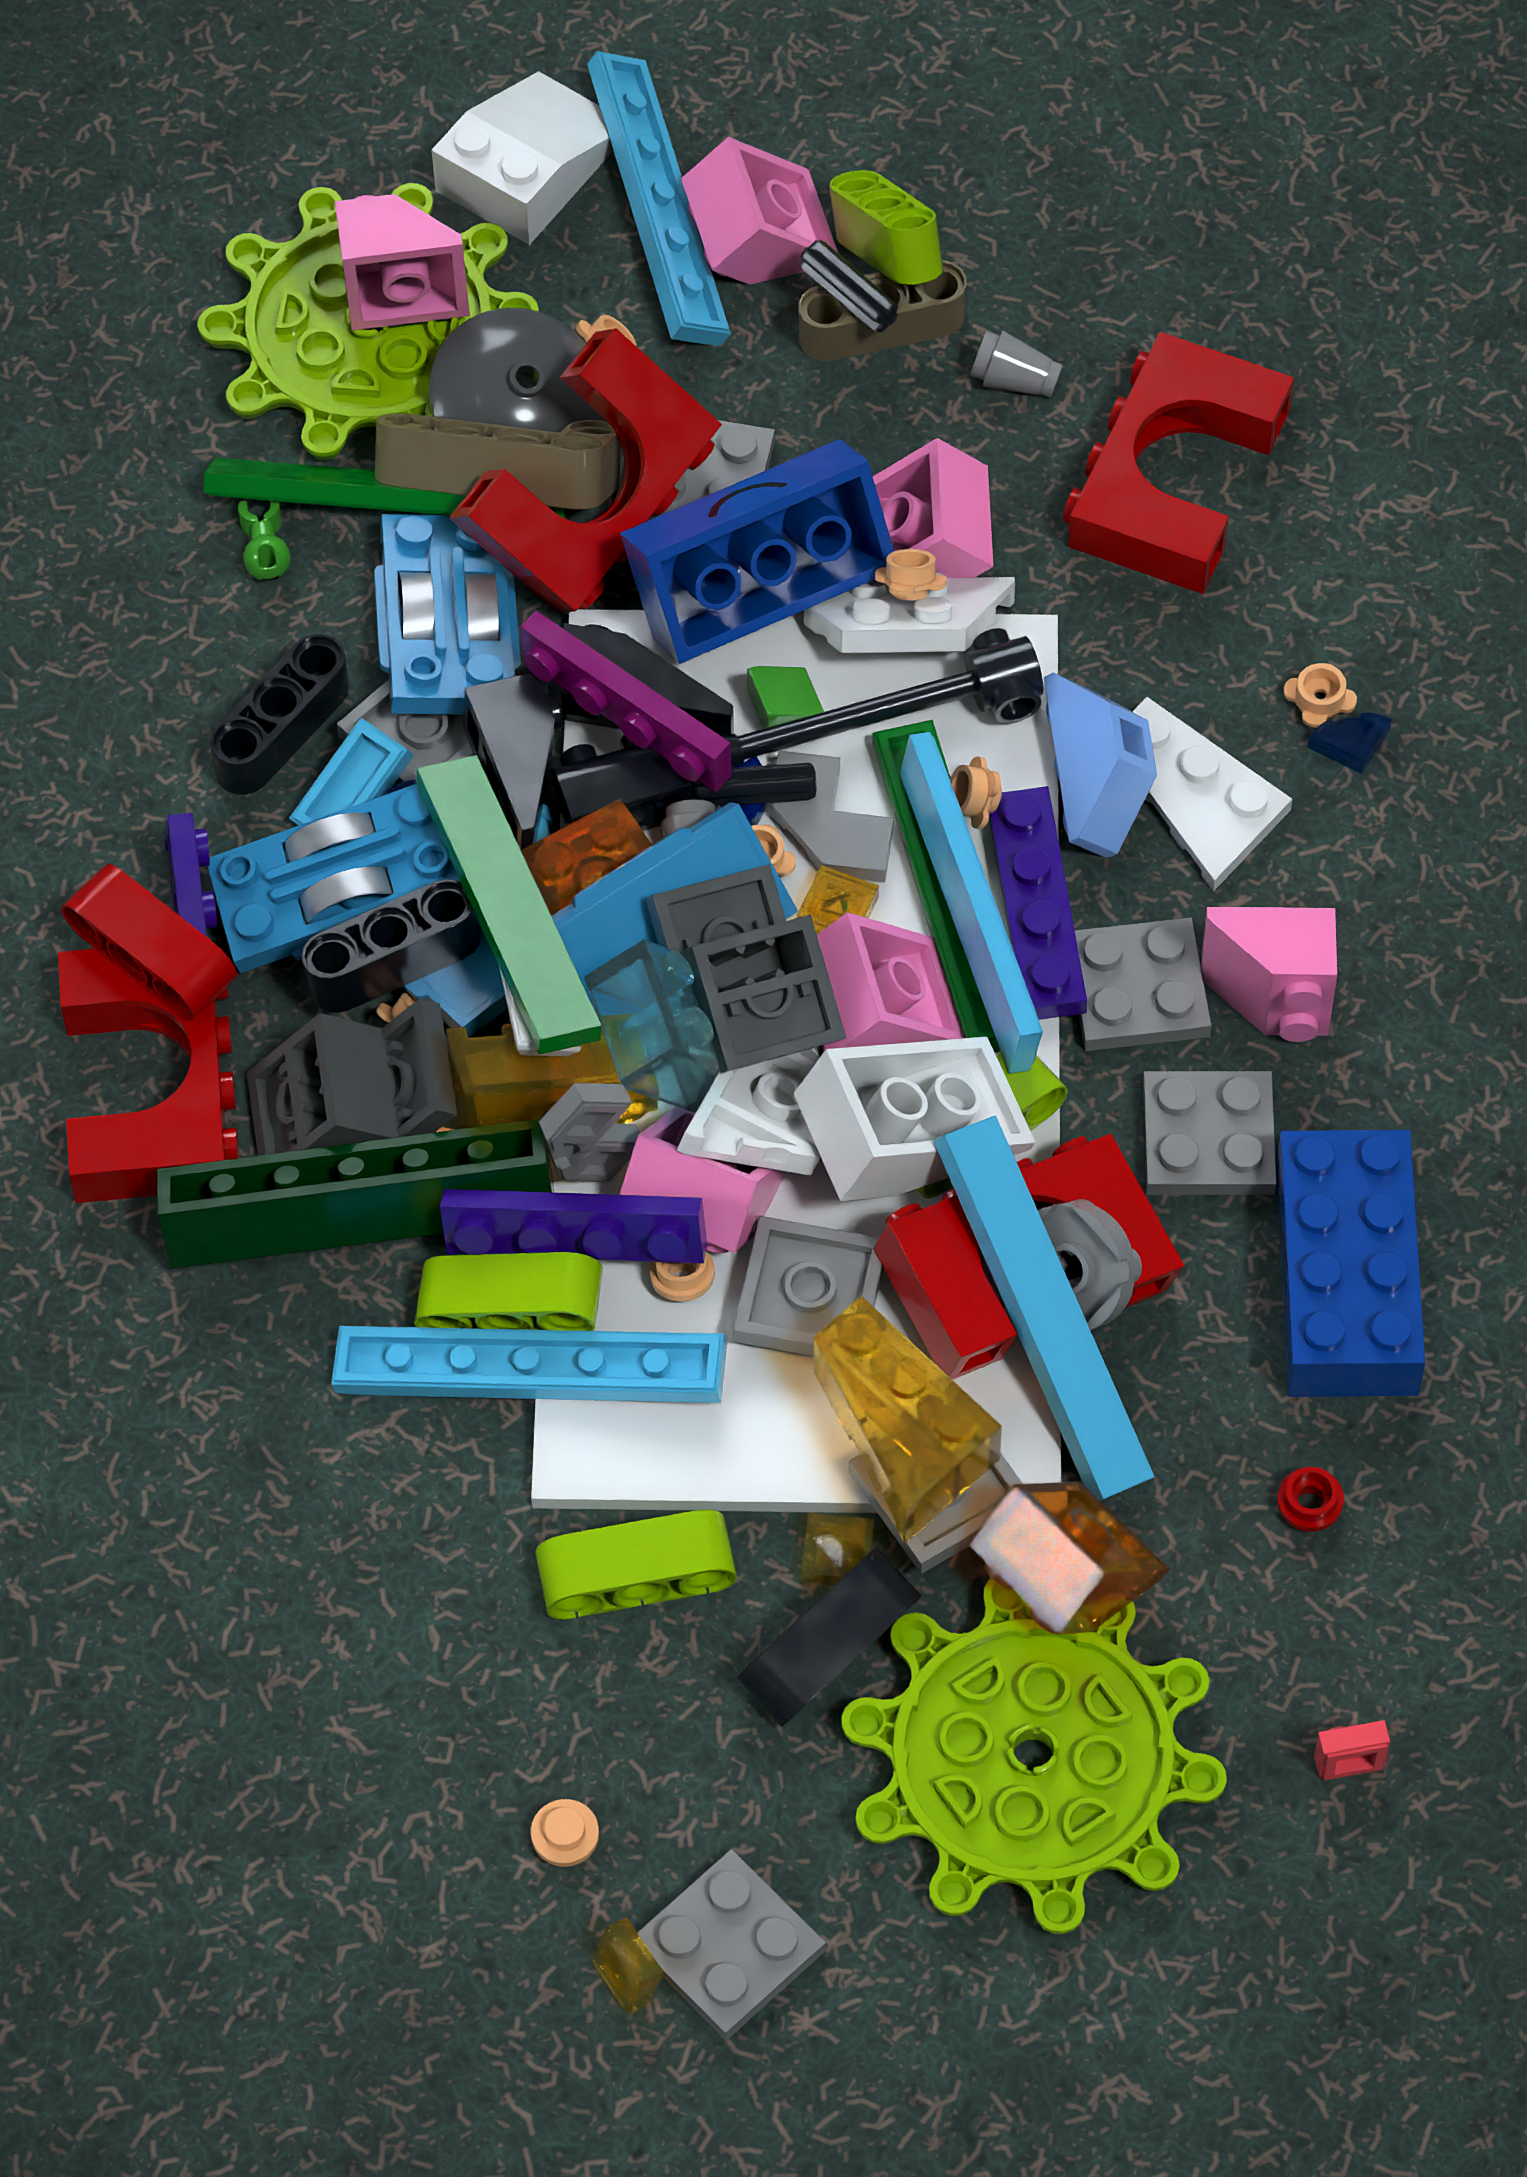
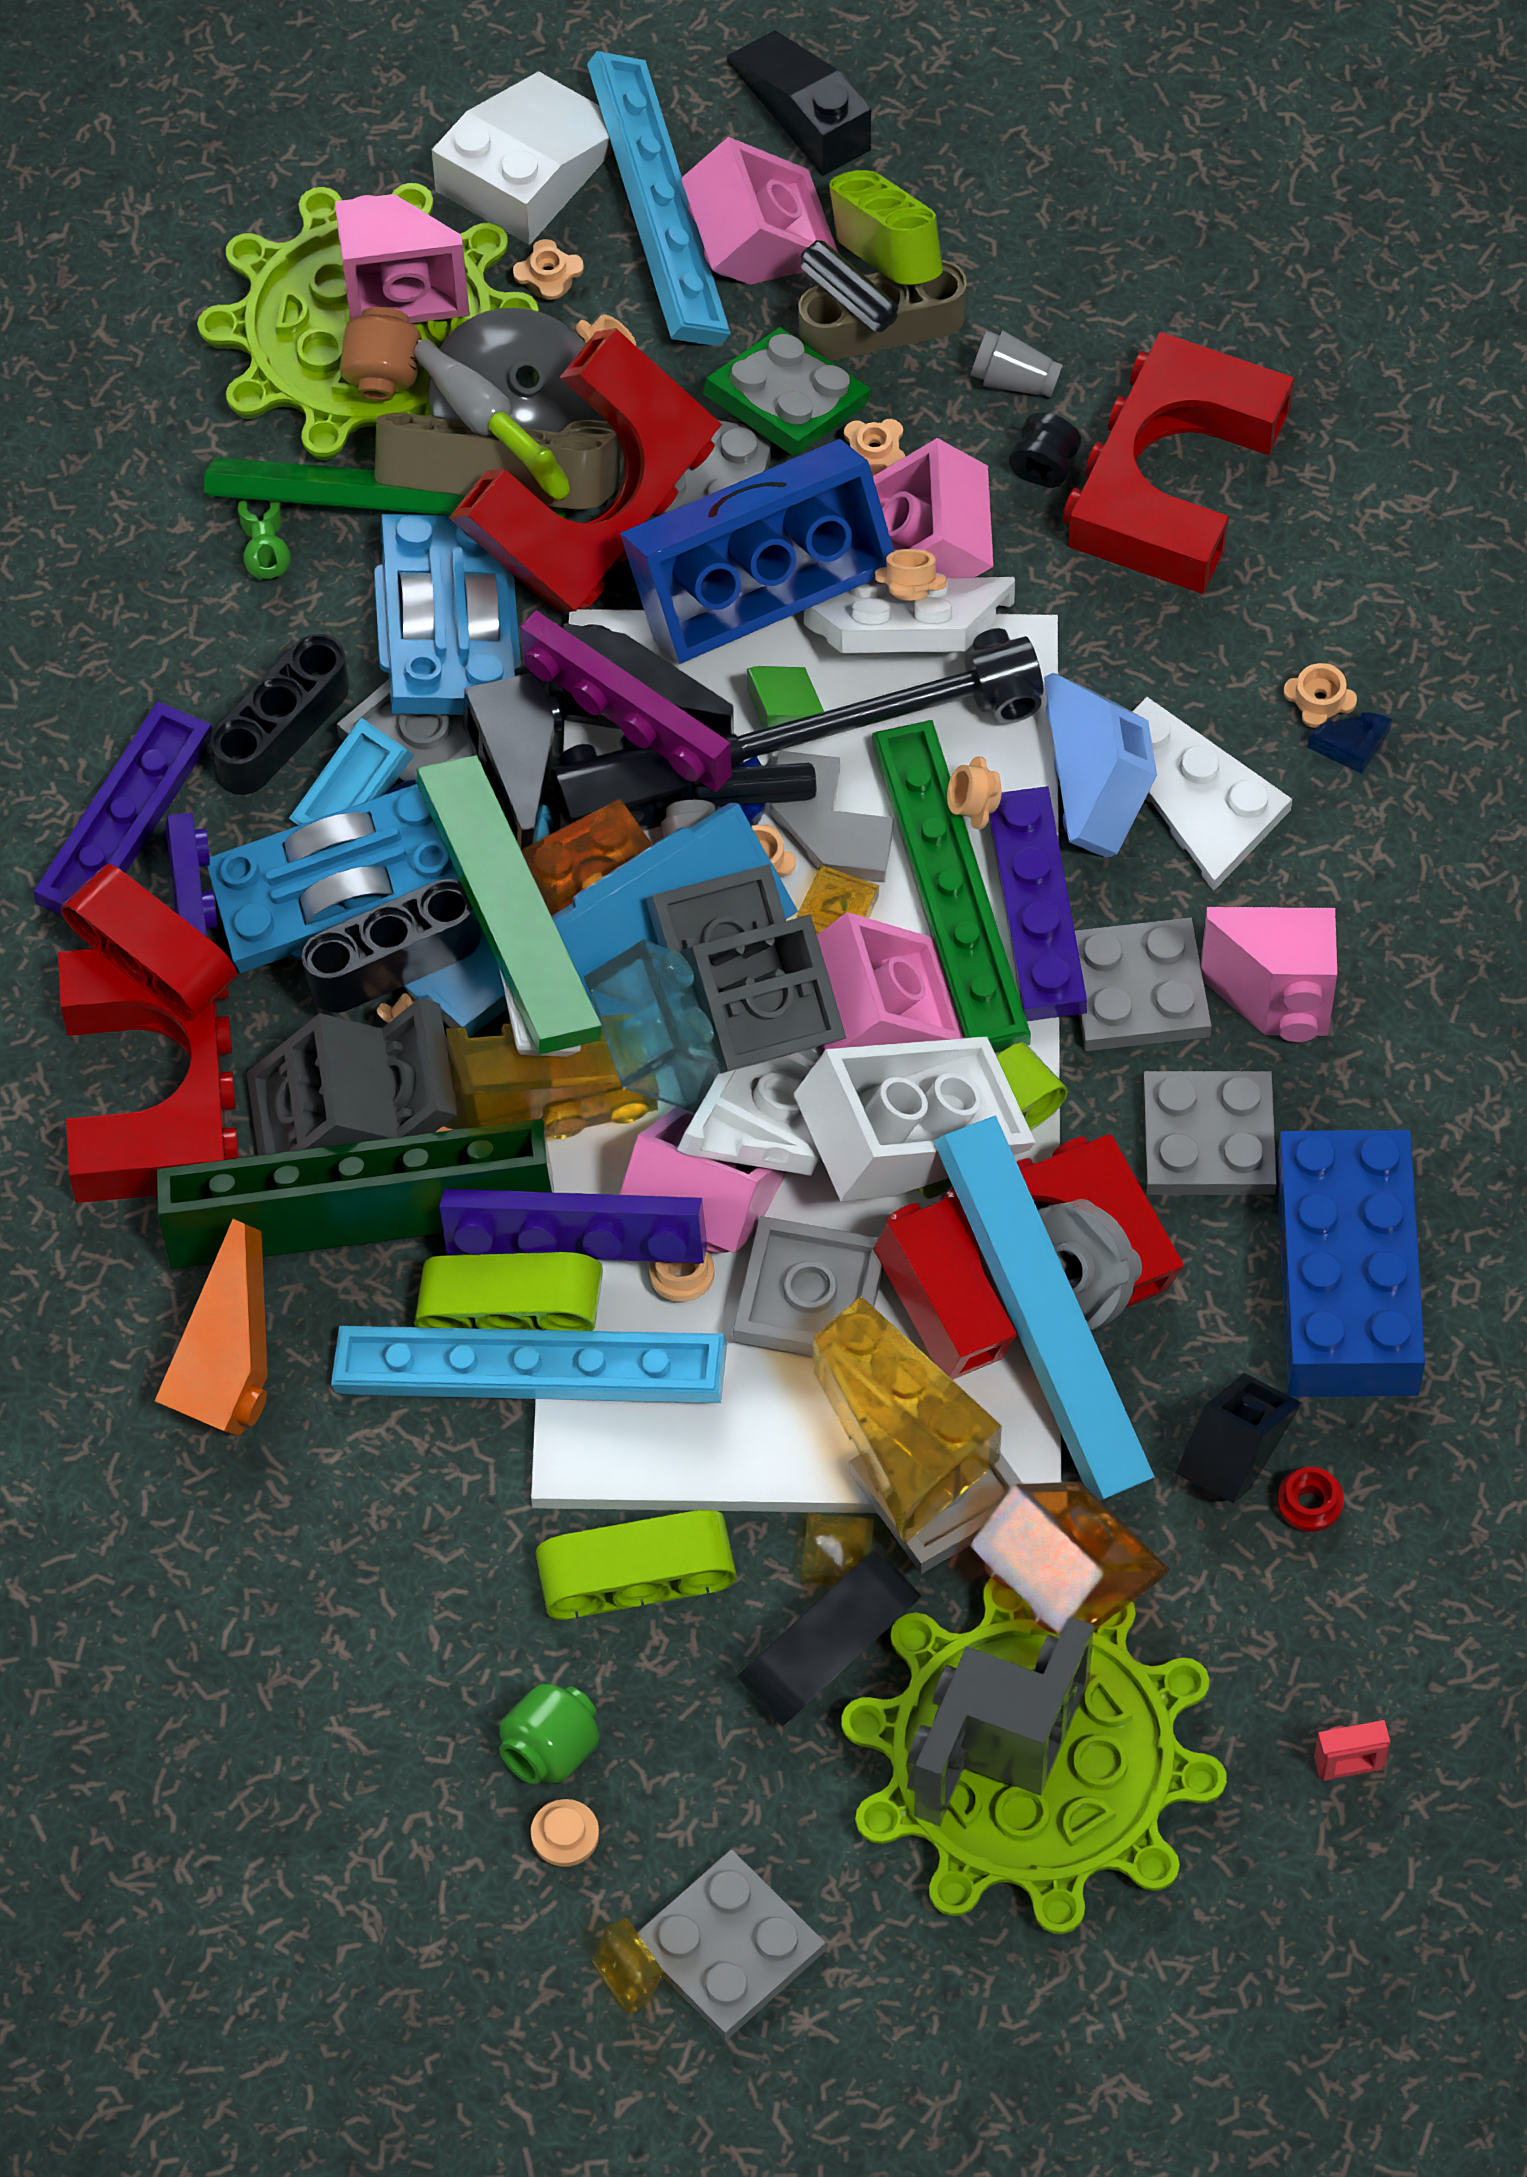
(127, 803): none -> dark purple plate
(223, 1350): none -> orange slope
(380, 353): none -> nougat head
(489, 413): none -> piece
(548, 283): none -> light nougat plate
(549, 1734): none -> bright green head
(583, 1132): light grey tile -> none
(786, 391): none -> piece
(806, 99): none -> black slope
(885, 434): none -> light nougat plate
(971, 903): medium azure tile -> none
(1000, 1719): none -> dark grey bracket
(1045, 450): none -> black wheel
(1236, 1438): none -> black slope

